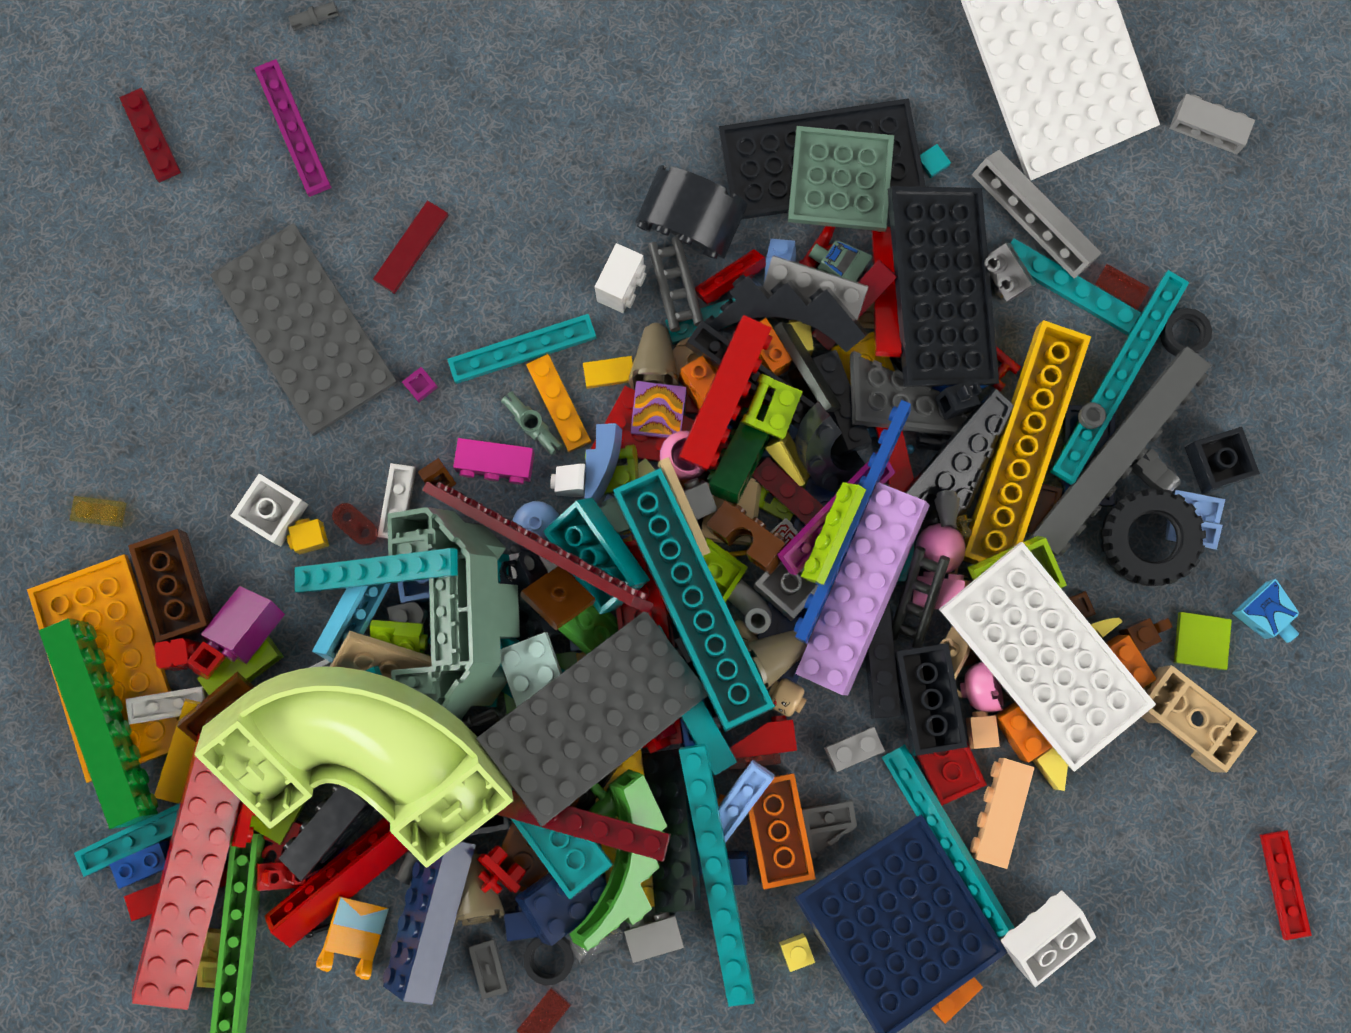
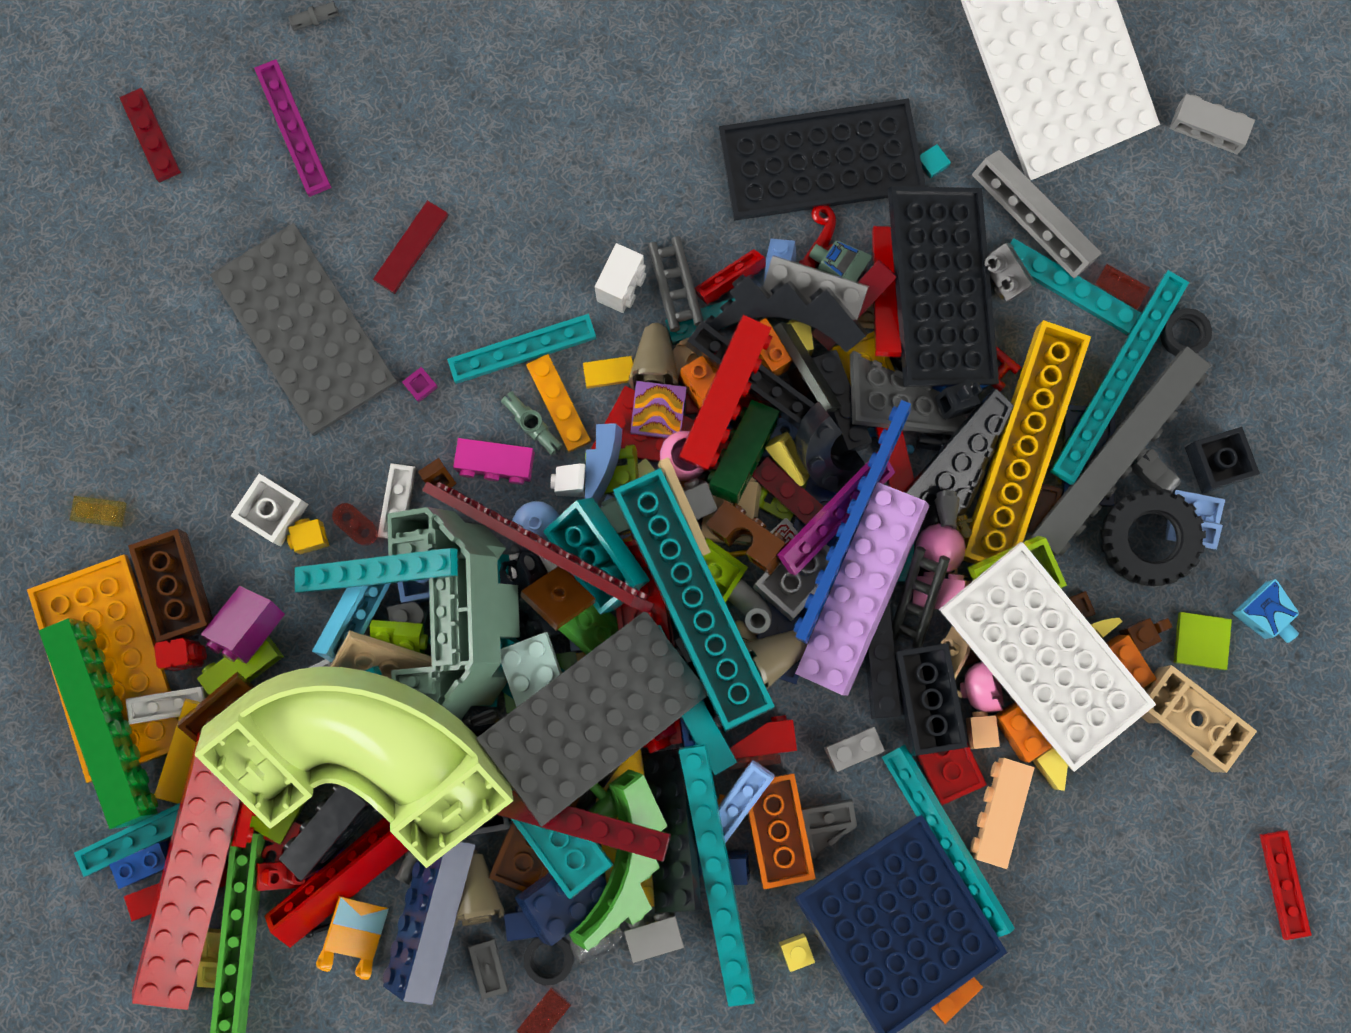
(205, 660): red brick -> none
(509, 878): red hips -> none
(692, 210): black cylinder -> none
(779, 410): lime plate -> none
(787, 697): tan head -> none
(833, 533): lime plate -> none
(841, 178): sand green plate -> none
(1048, 938): white brick -> none
(1091, 415): dark grey tile -> none

